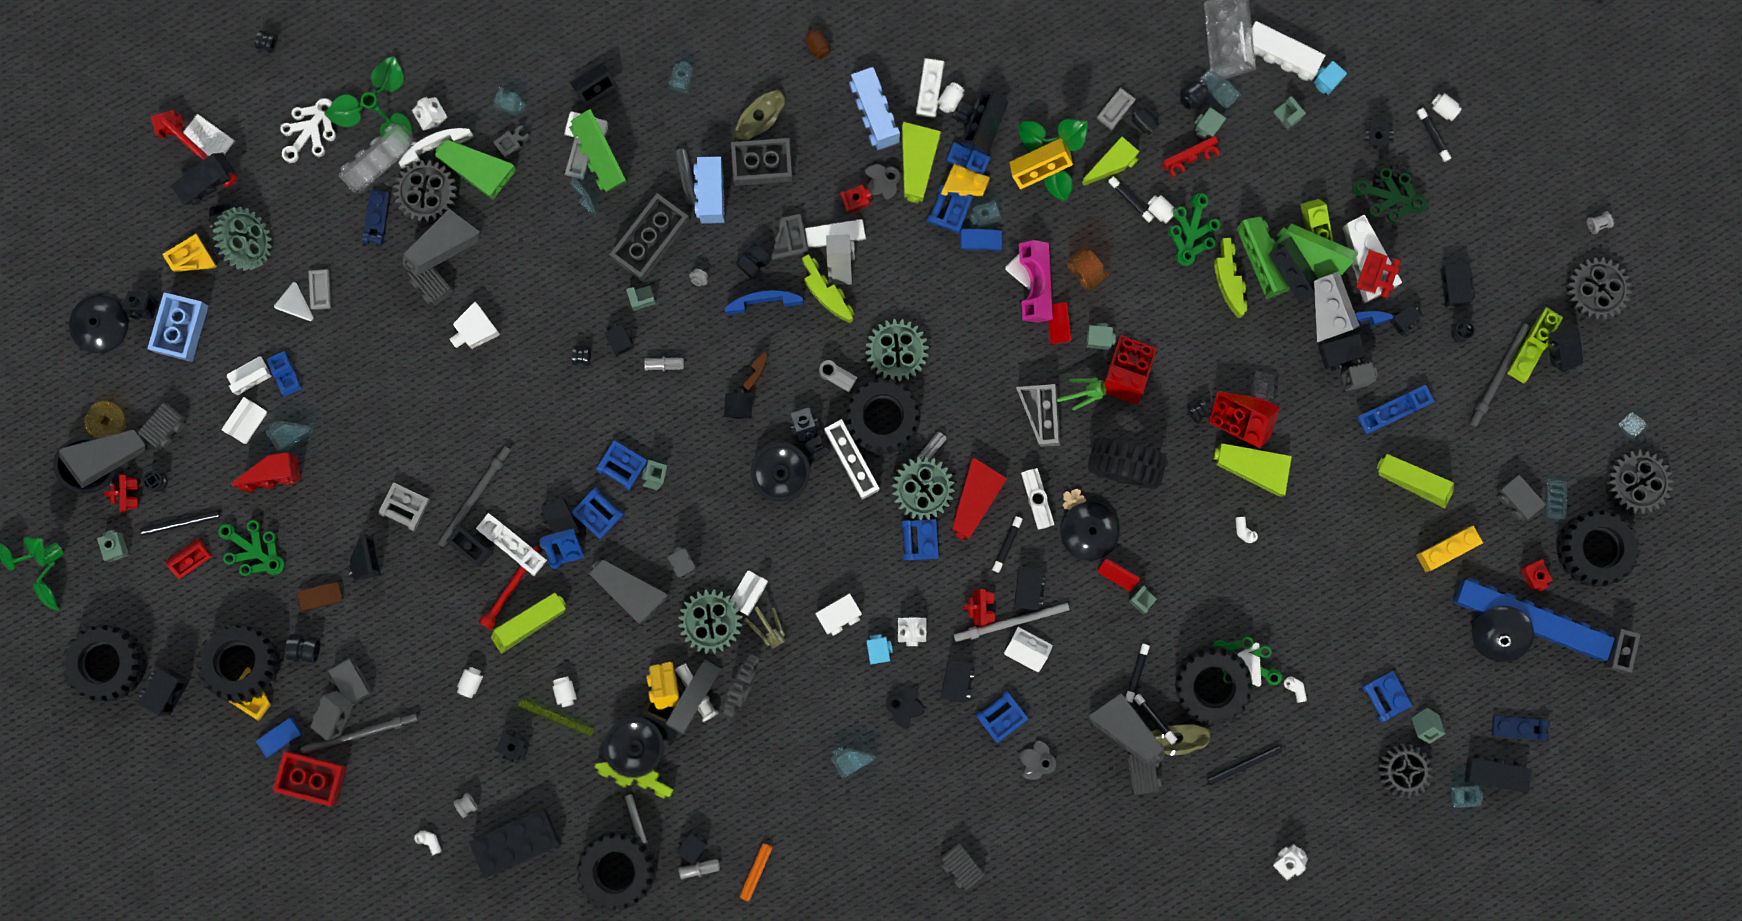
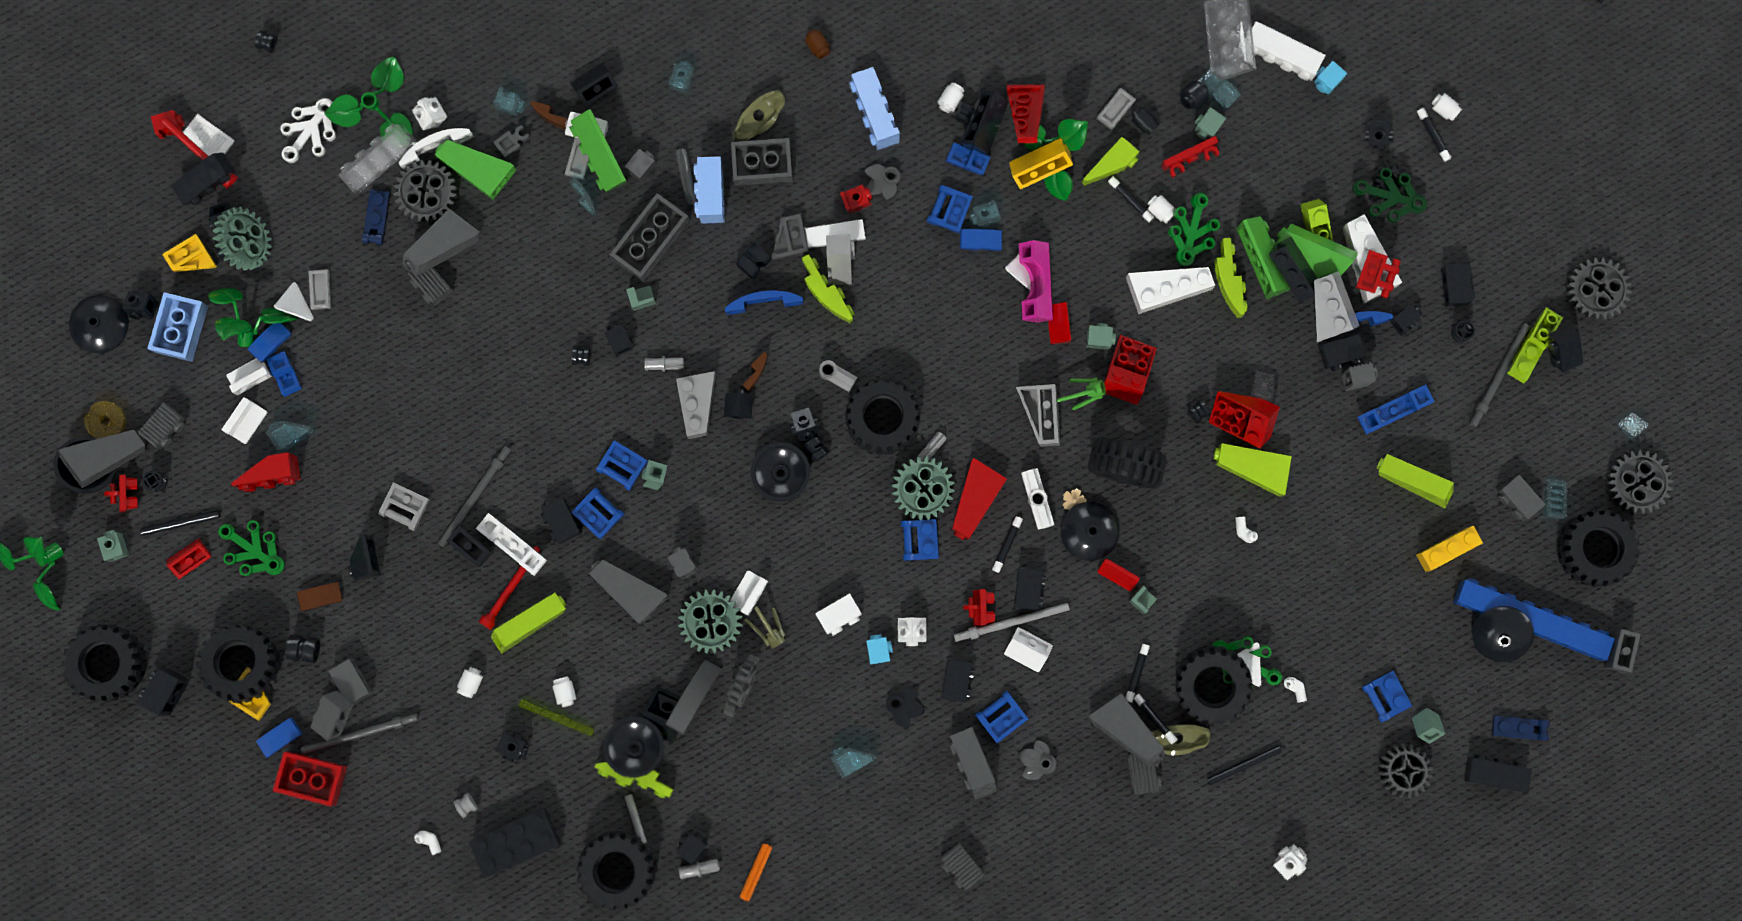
(245, 333): none -> green plant
(268, 341): none -> blue slope
(473, 328): white torso -> none
(546, 111): none -> reddish brown slope
(568, 546): blue plate -> none
(641, 164): none -> flat silver brick
(664, 685): yellow brick -> none
(696, 402): none -> light grey wedge
(699, 277): light grey plate -> none
(705, 709): white pin -> none
(851, 459): white brick -> none
(914, 349): sand green gear -> none
(918, 158): lime slope -> none
(930, 88): white tile -> none
(965, 182): yellow wing -> none
(973, 763): none -> dark grey wedge
(1026, 110): none -> red wing
(1088, 268): clear orange brick -> none
(1168, 286): none -> white wedge
(1289, 113): sand green panel -> none
(1474, 799): clear light blue brick -> none
(1530, 574): red brick -> none
(1600, 222): light grey bush -> none

